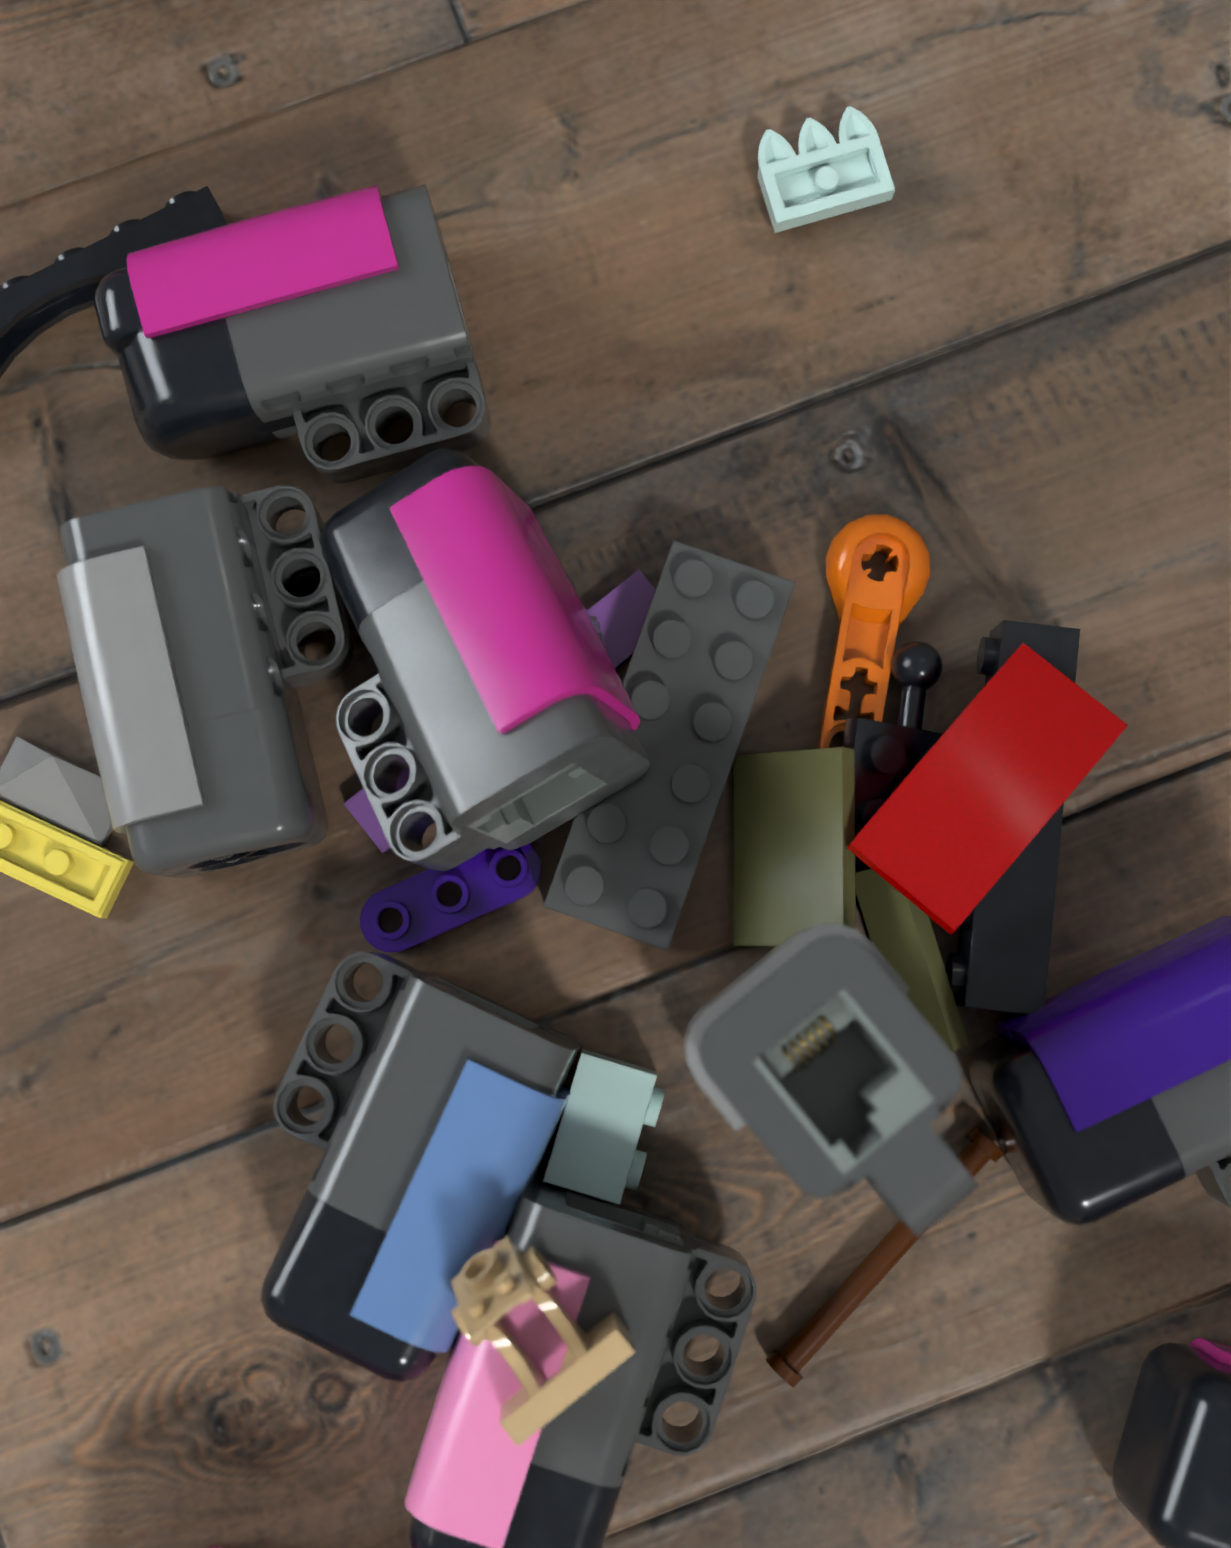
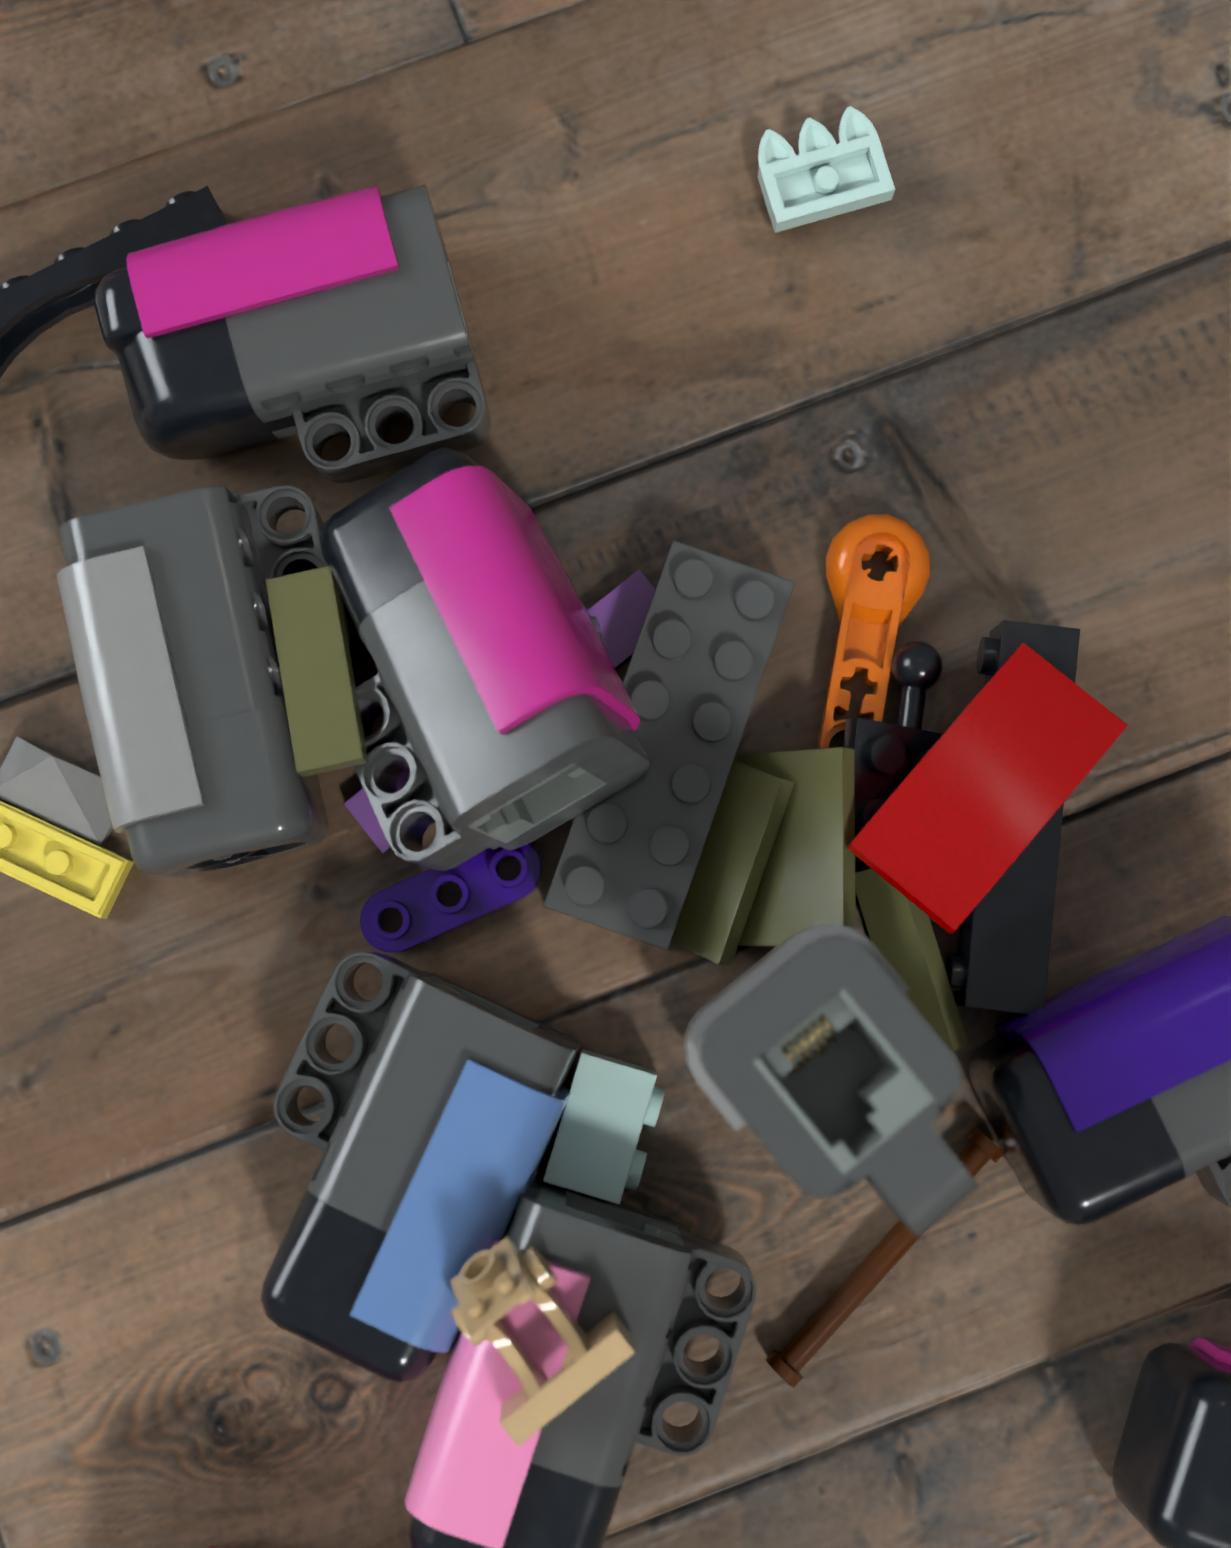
(316, 672): none -> olive tile
(732, 863): none -> olive tile

